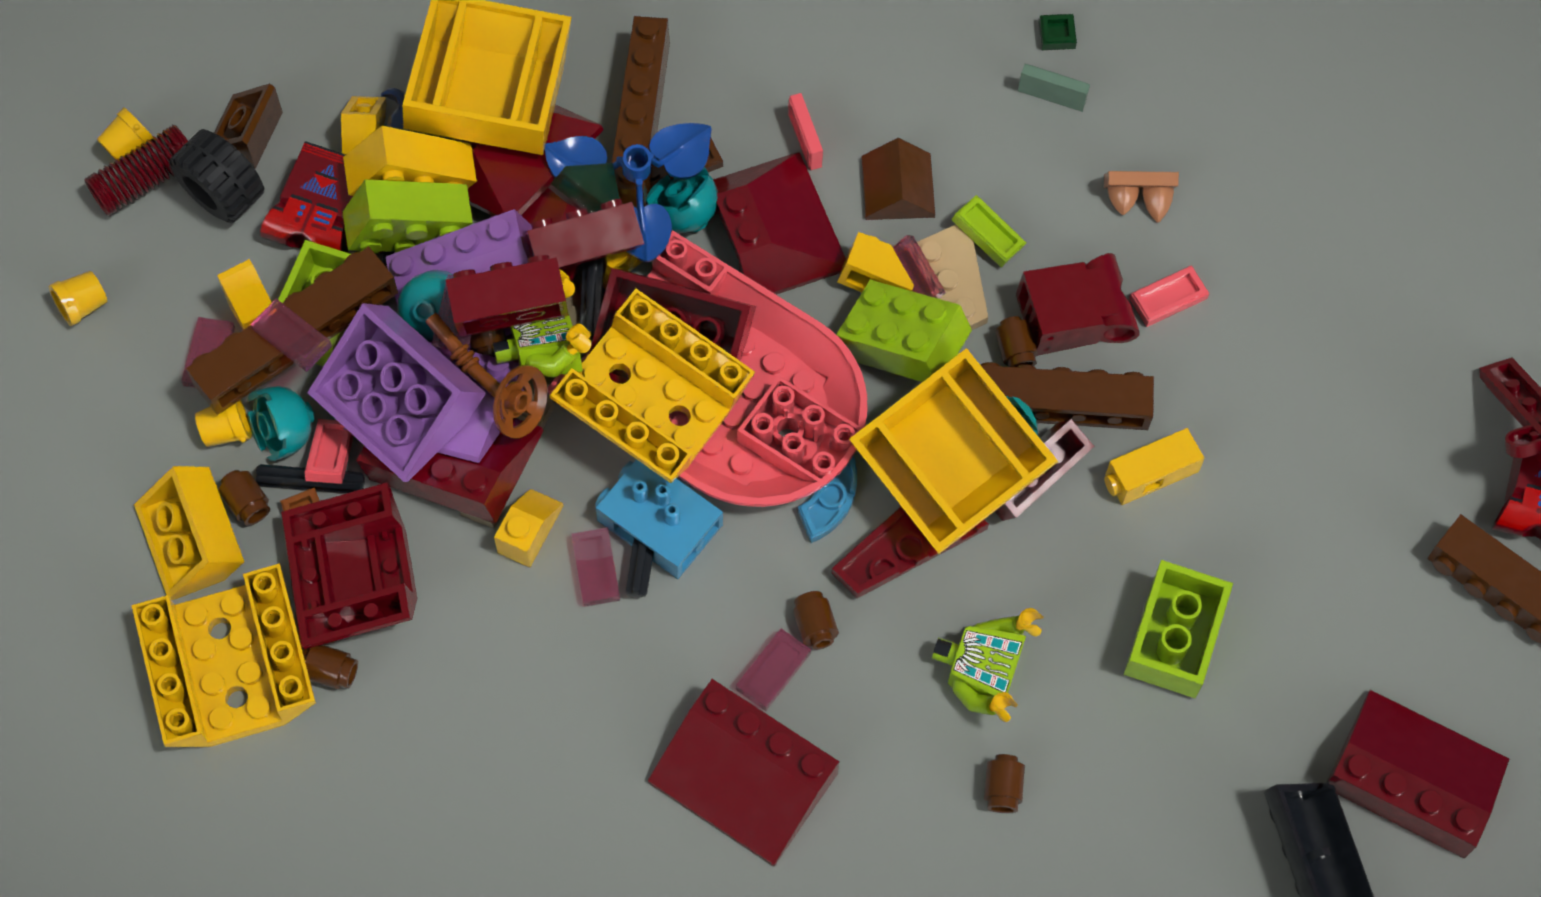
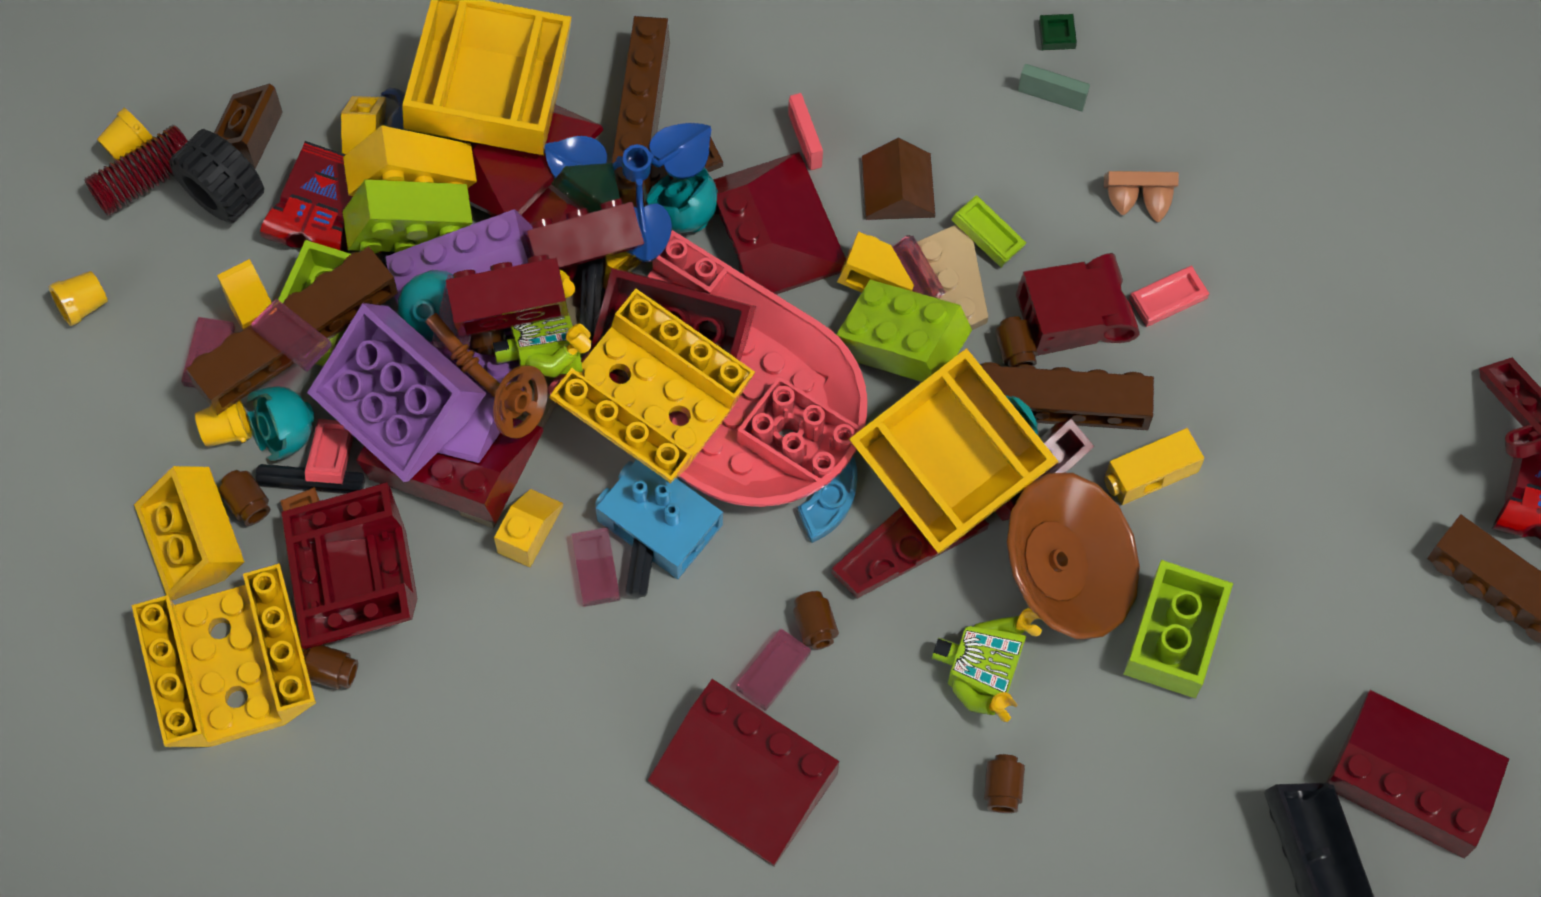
(1073, 555): none -> dark orange dish

